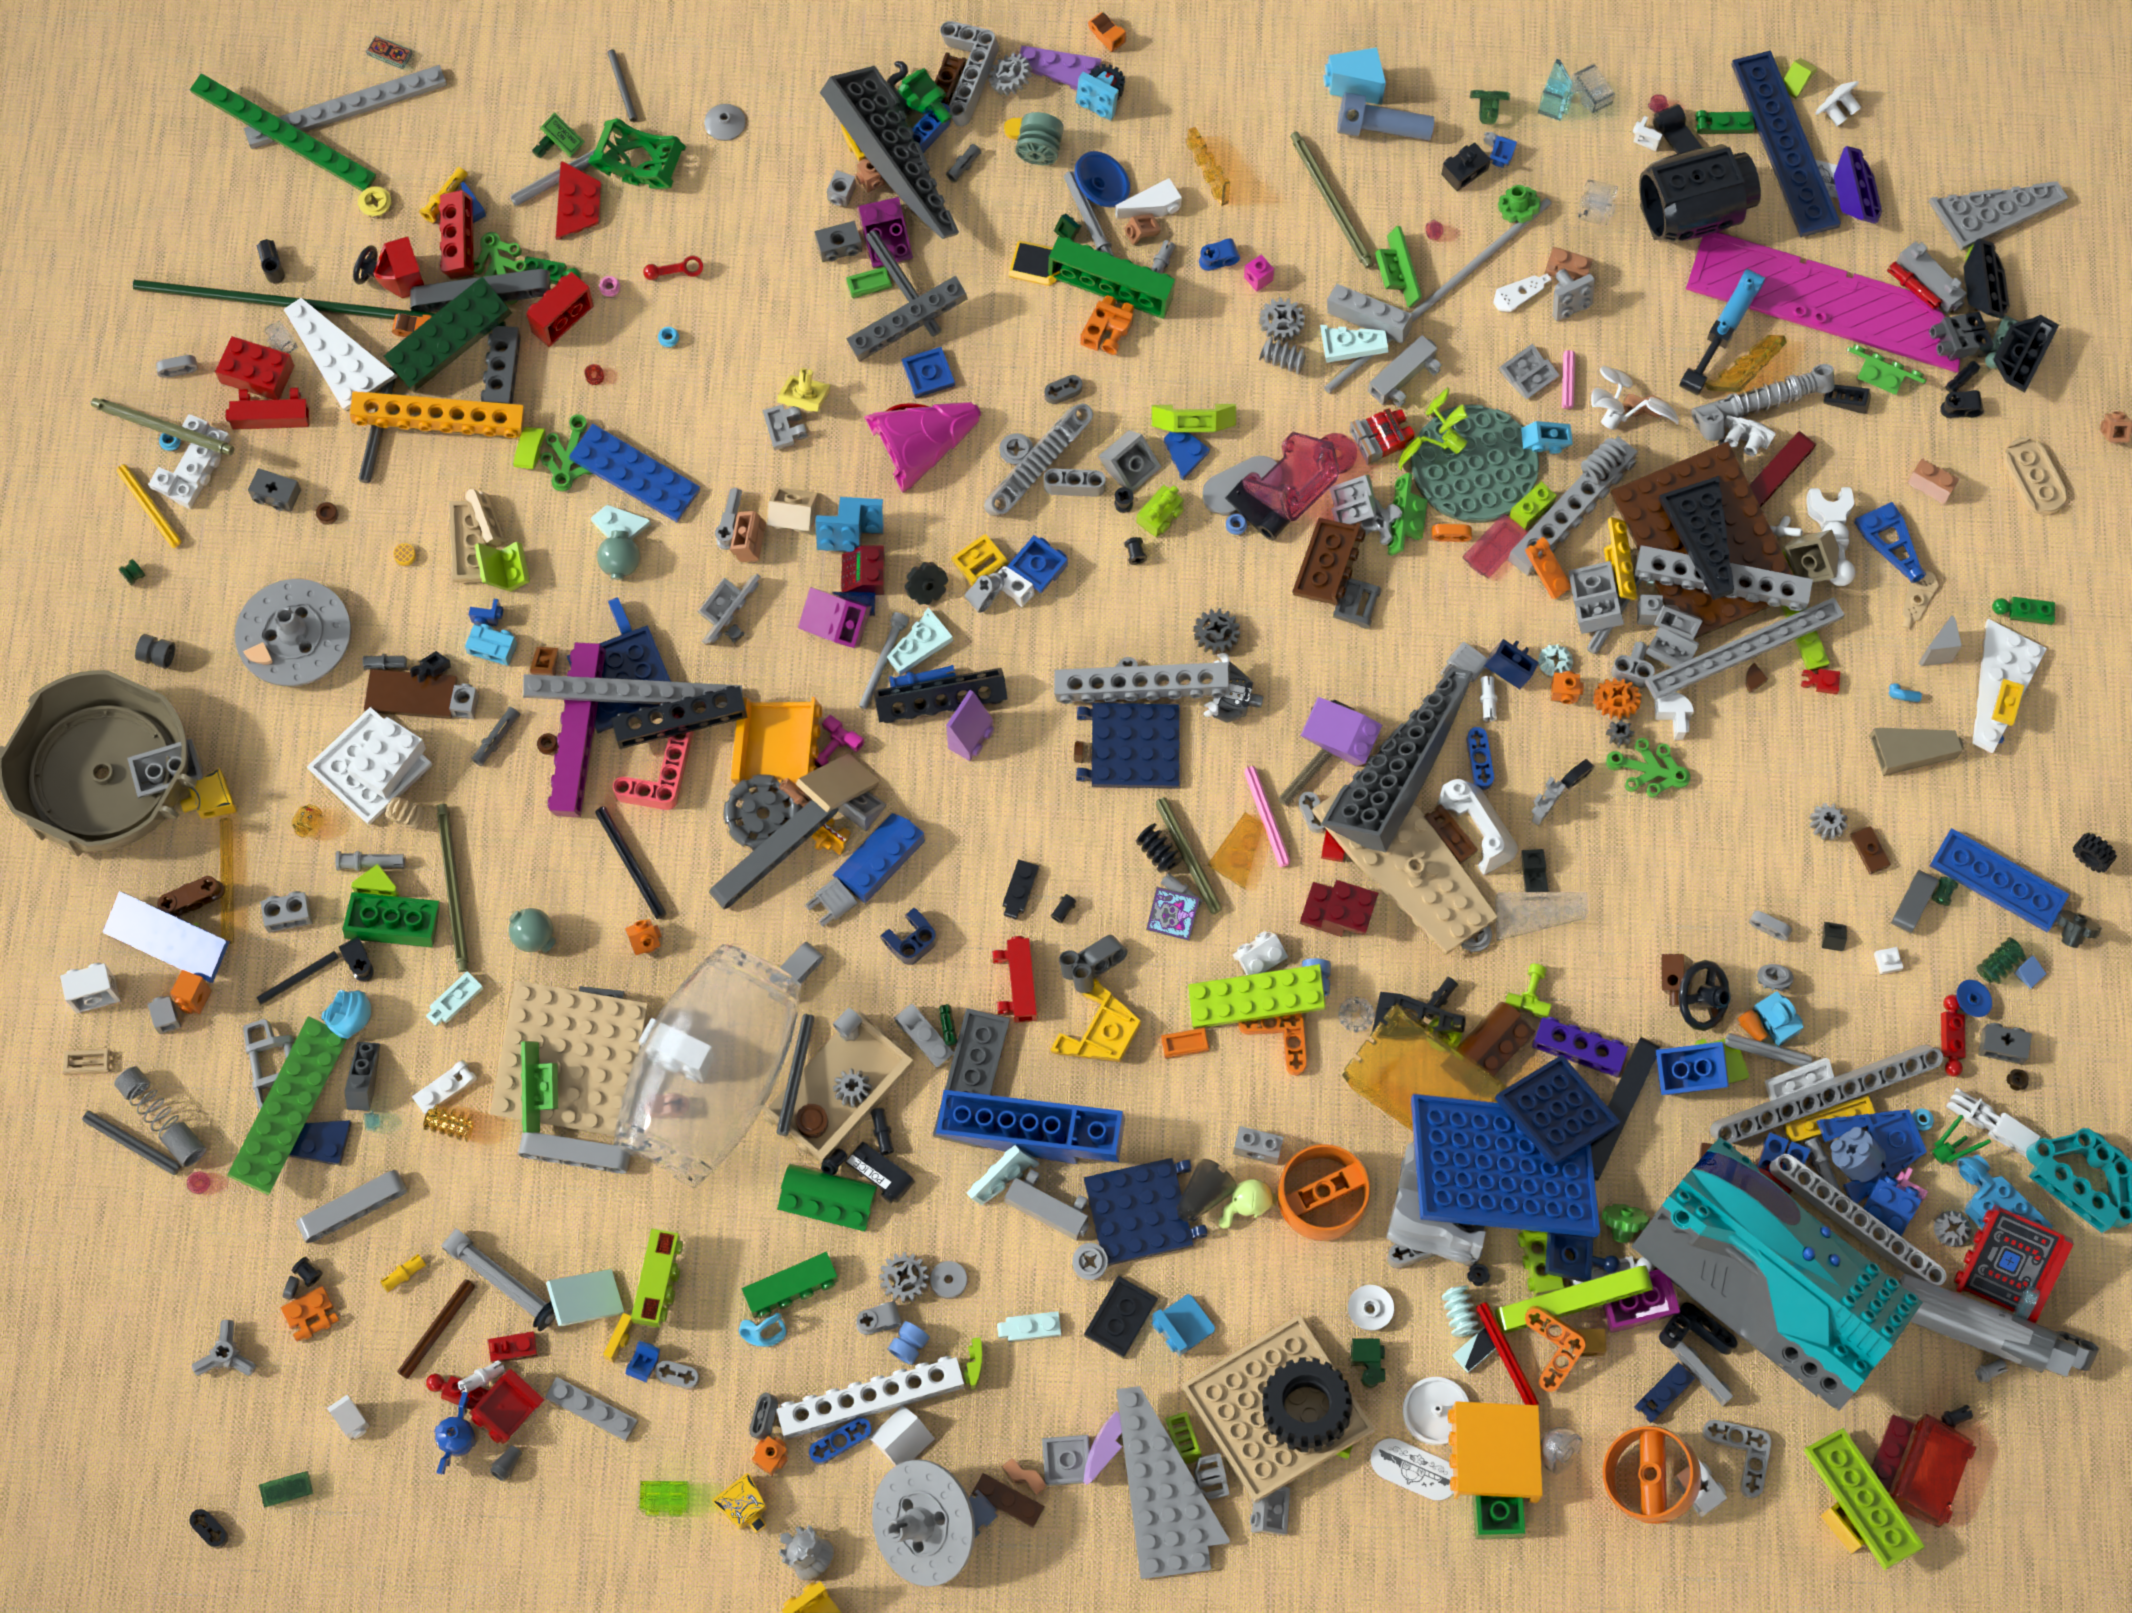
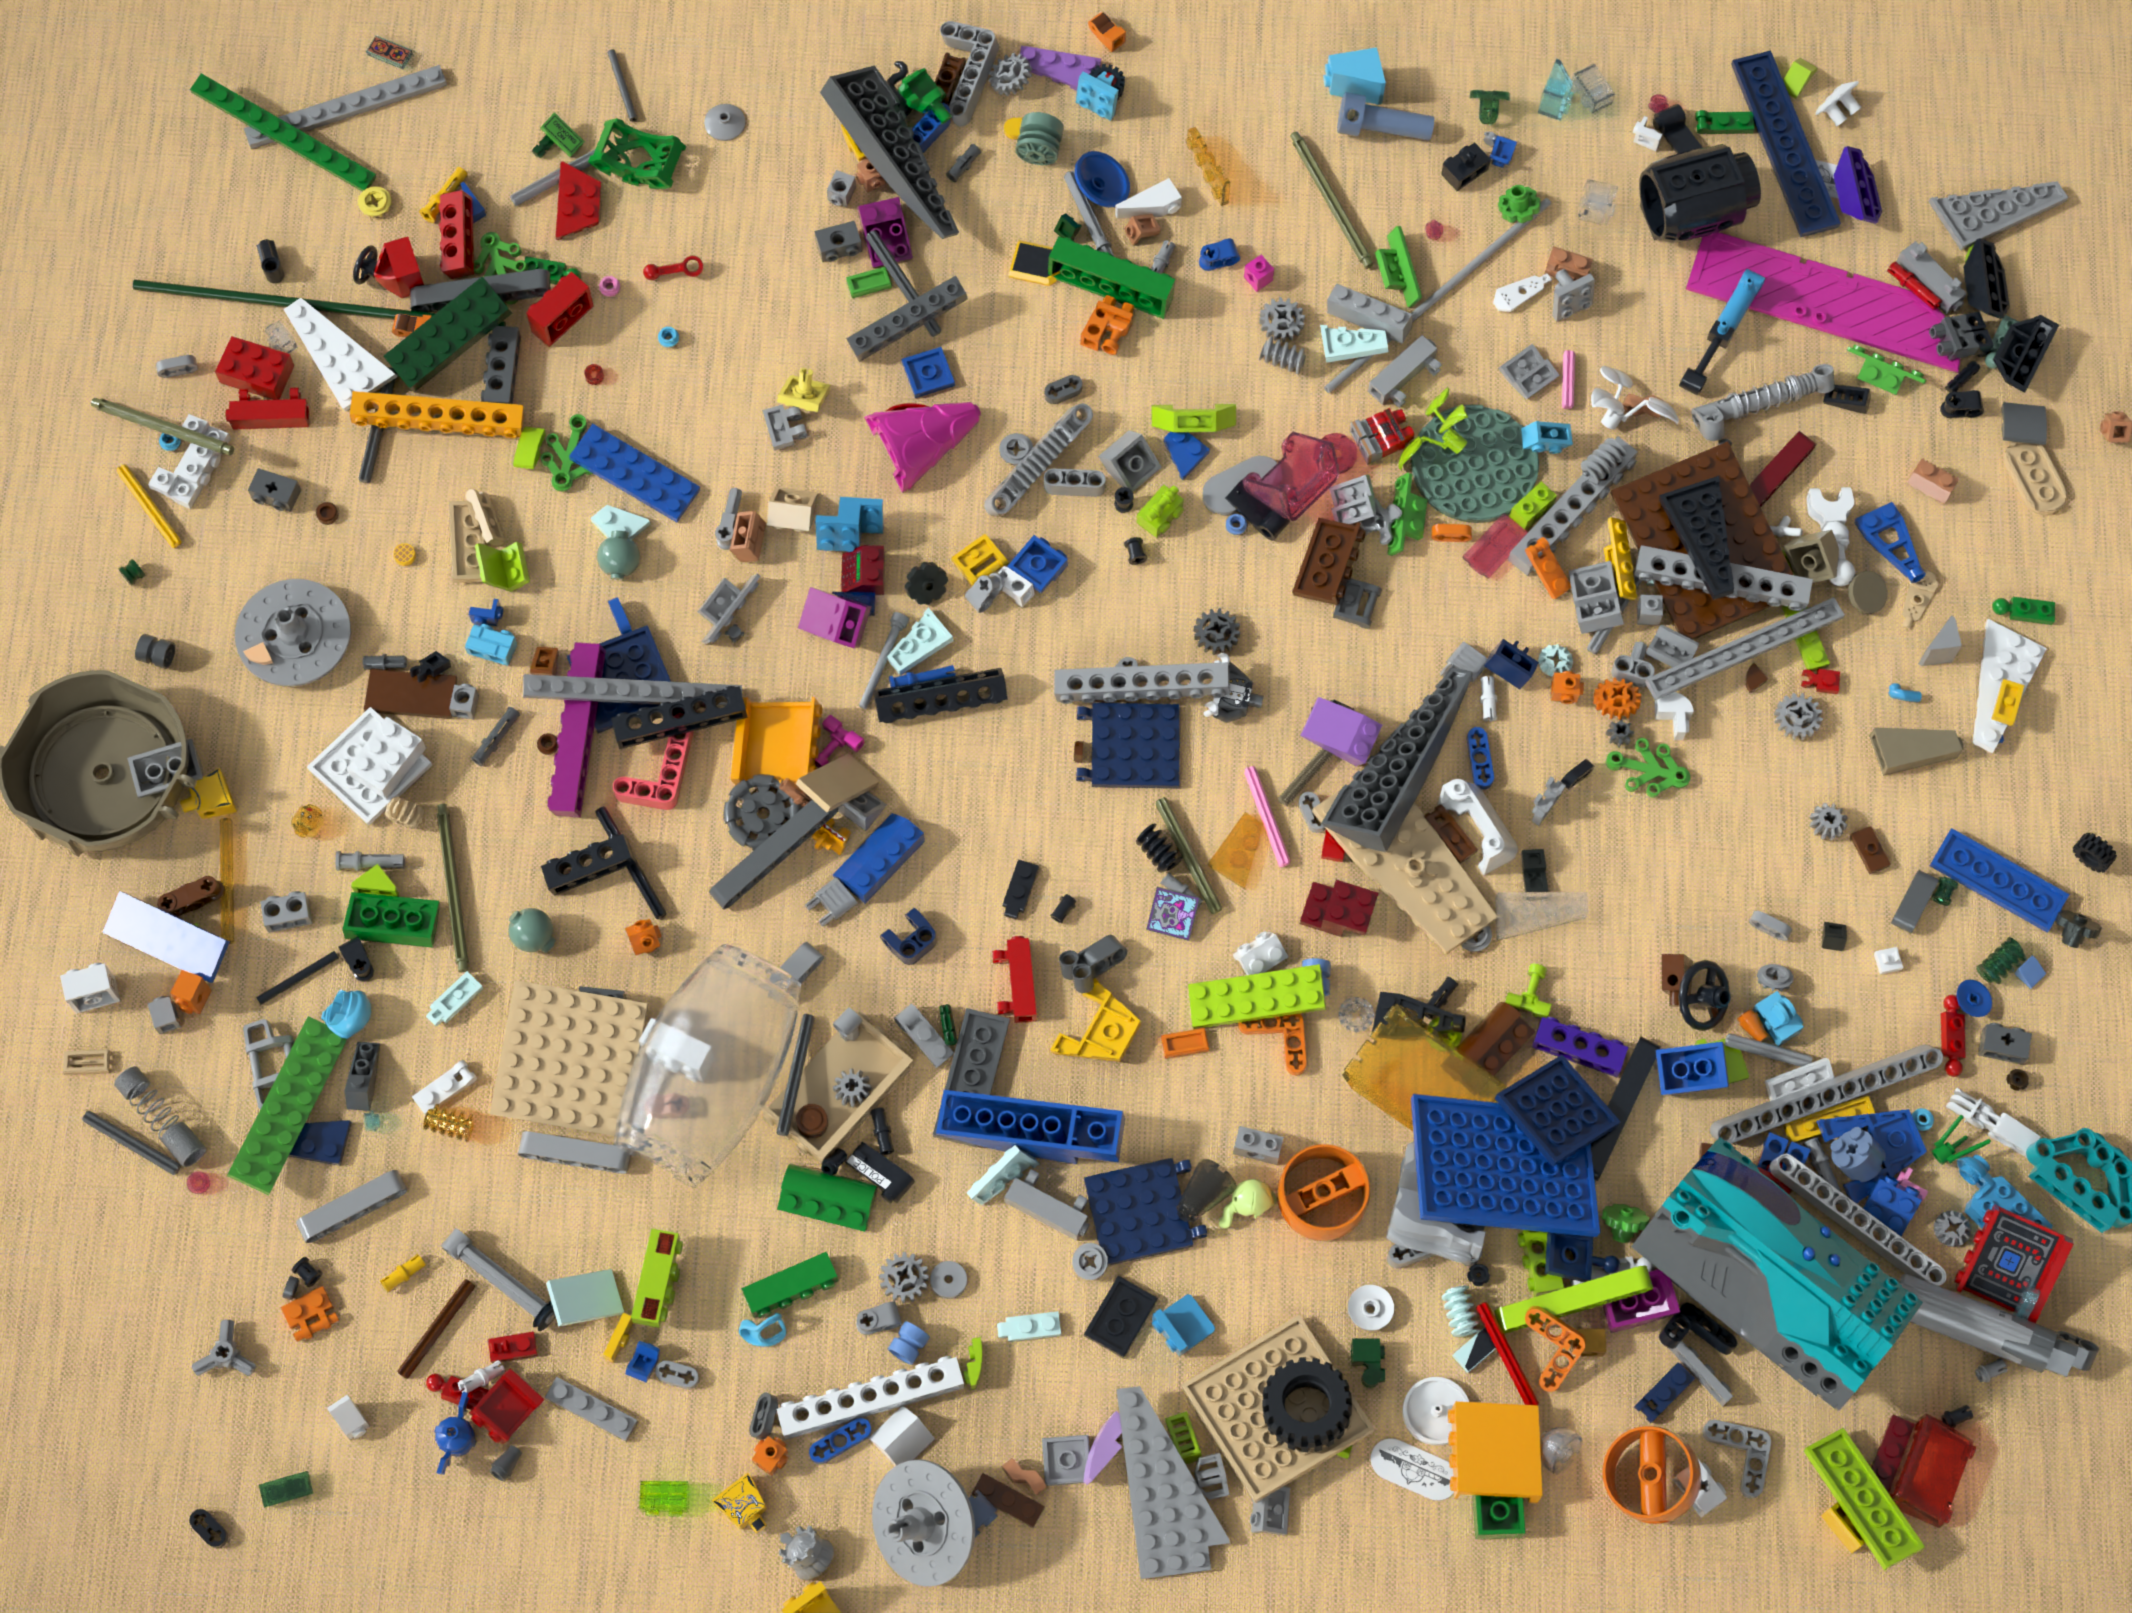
(538, 1086): bright green bracket -> none
(579, 875): none -> black brick
(969, 727): medium lavender slope -> none
(1677, 621): light grey slope -> none
(1747, 366): clear yellow wing -> none
(1753, 432): white connector -> none
(1807, 715): none -> light grey gear
(1867, 592): none -> dark tan tile
(2024, 423): none -> dark grey slope

